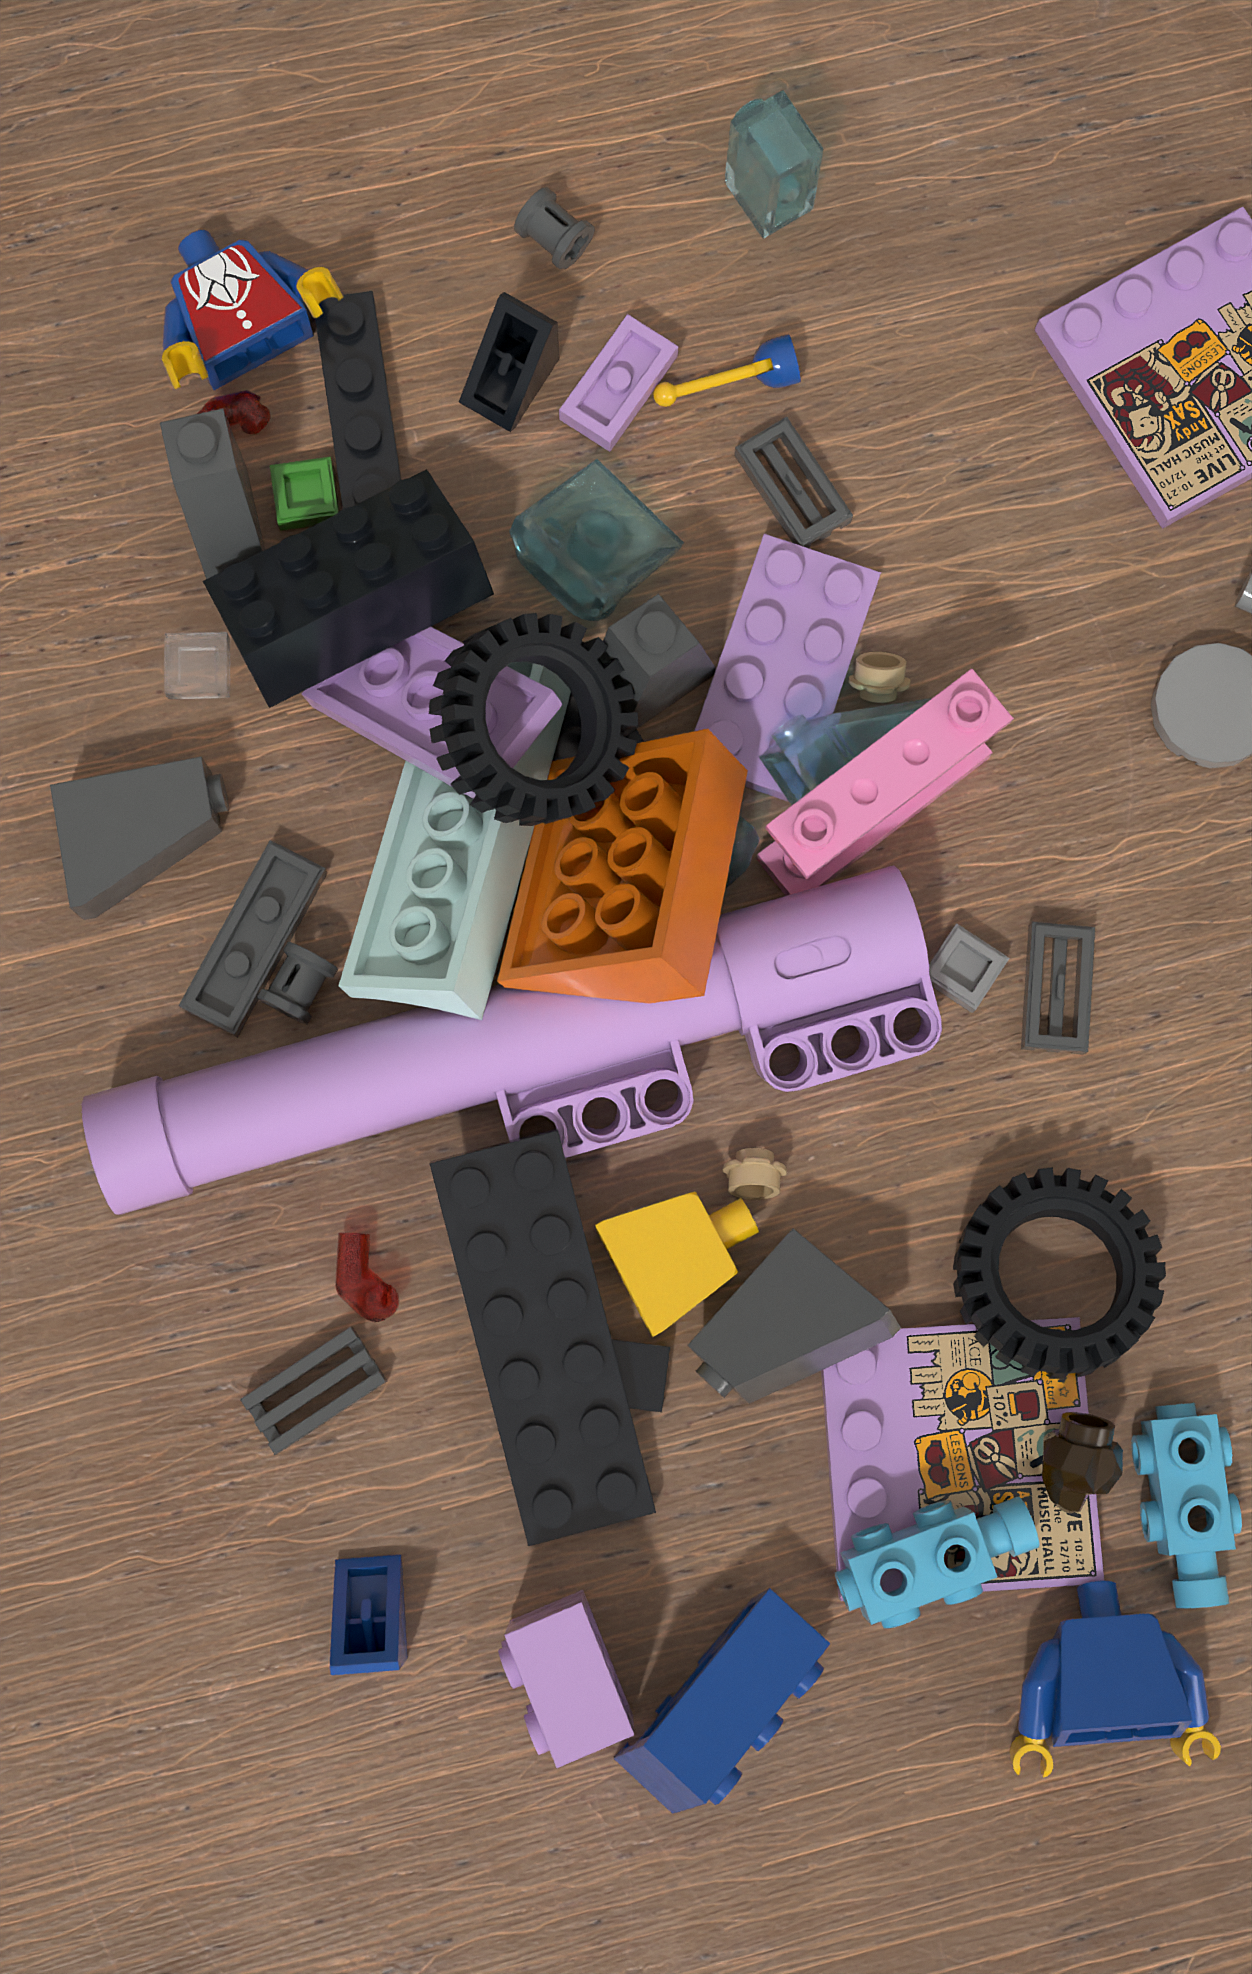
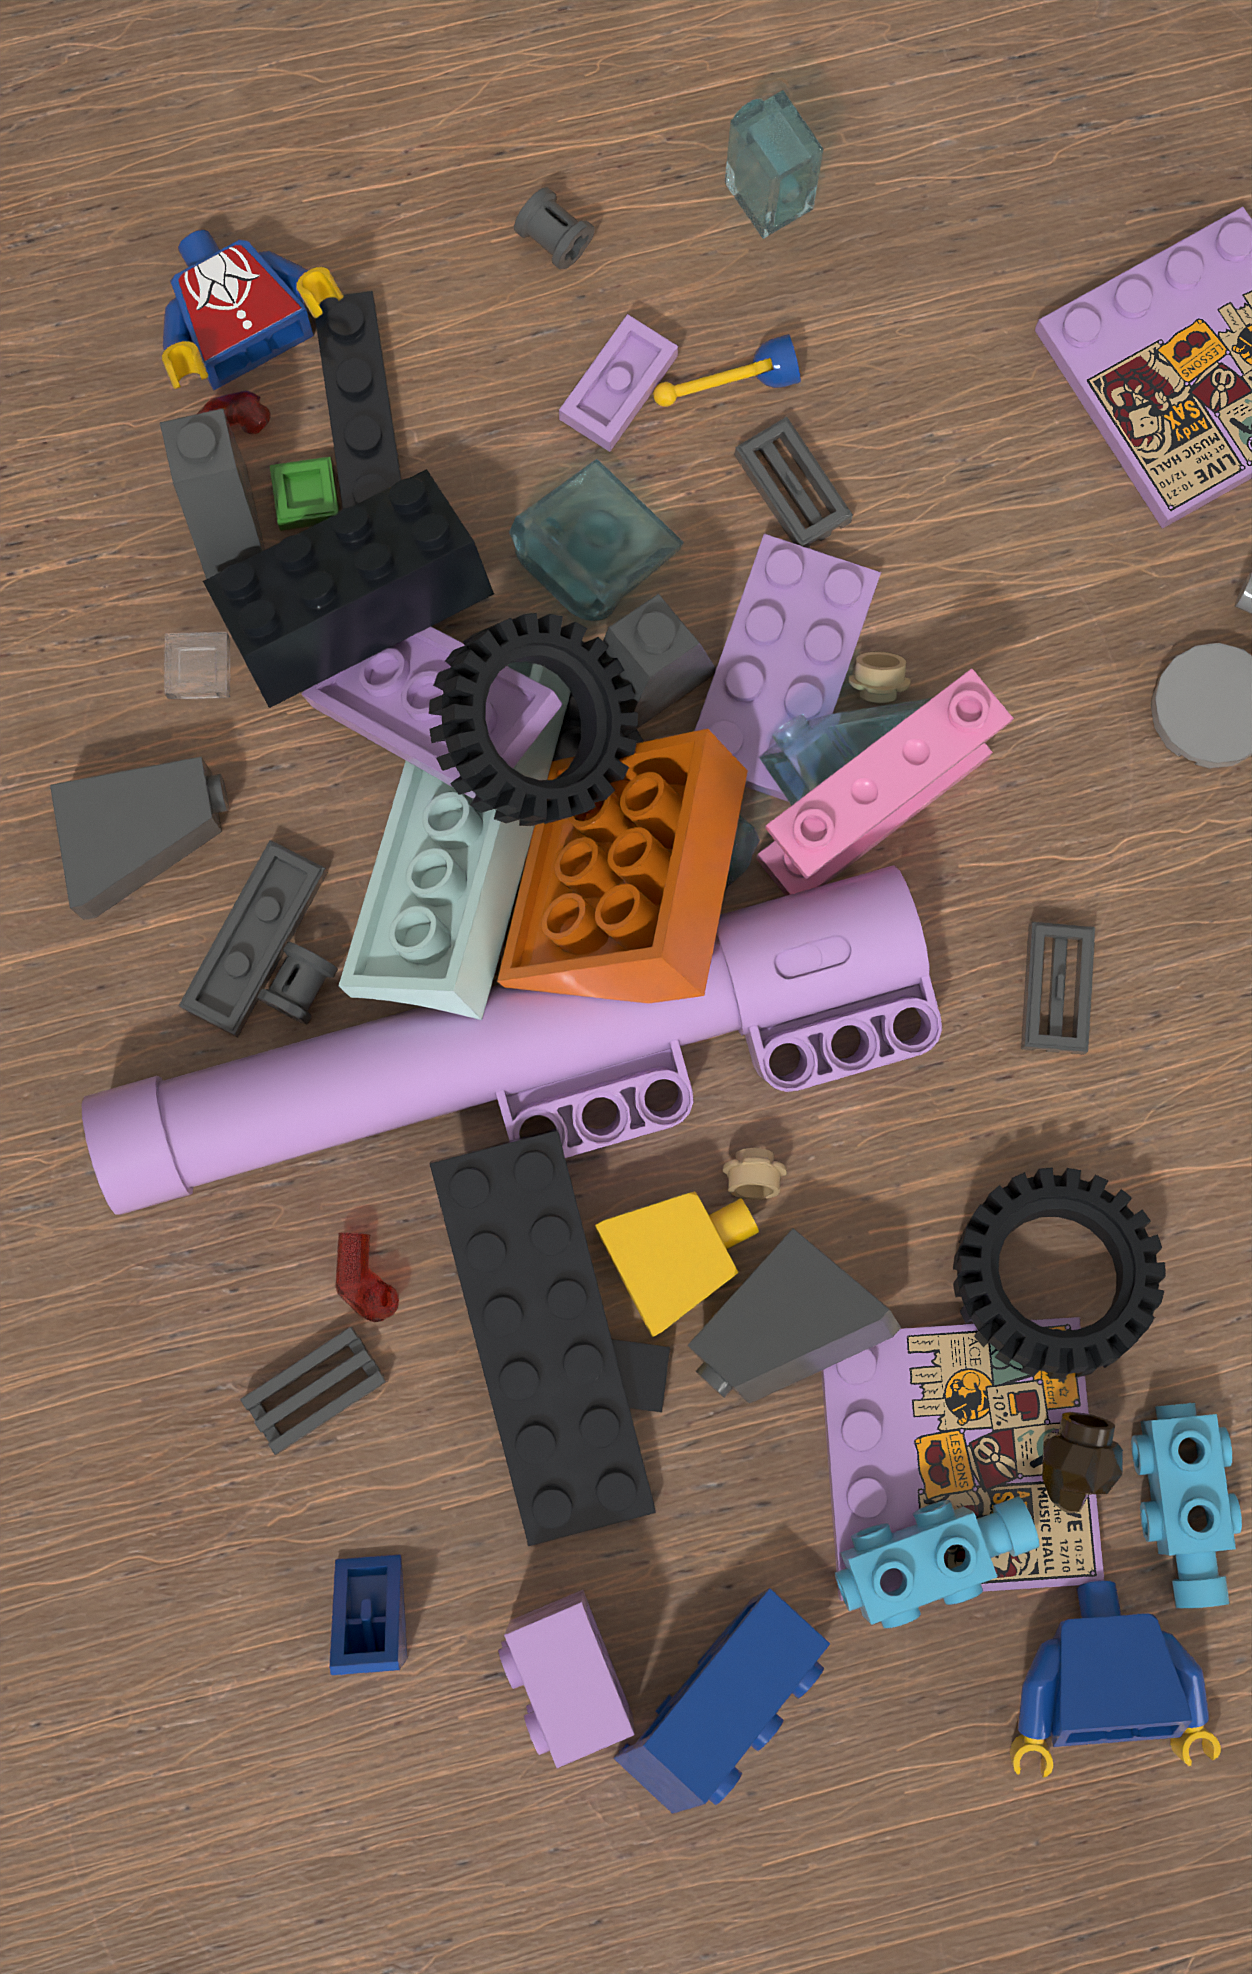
(511, 362): black slope -> none
(965, 968): light grey tile -> none

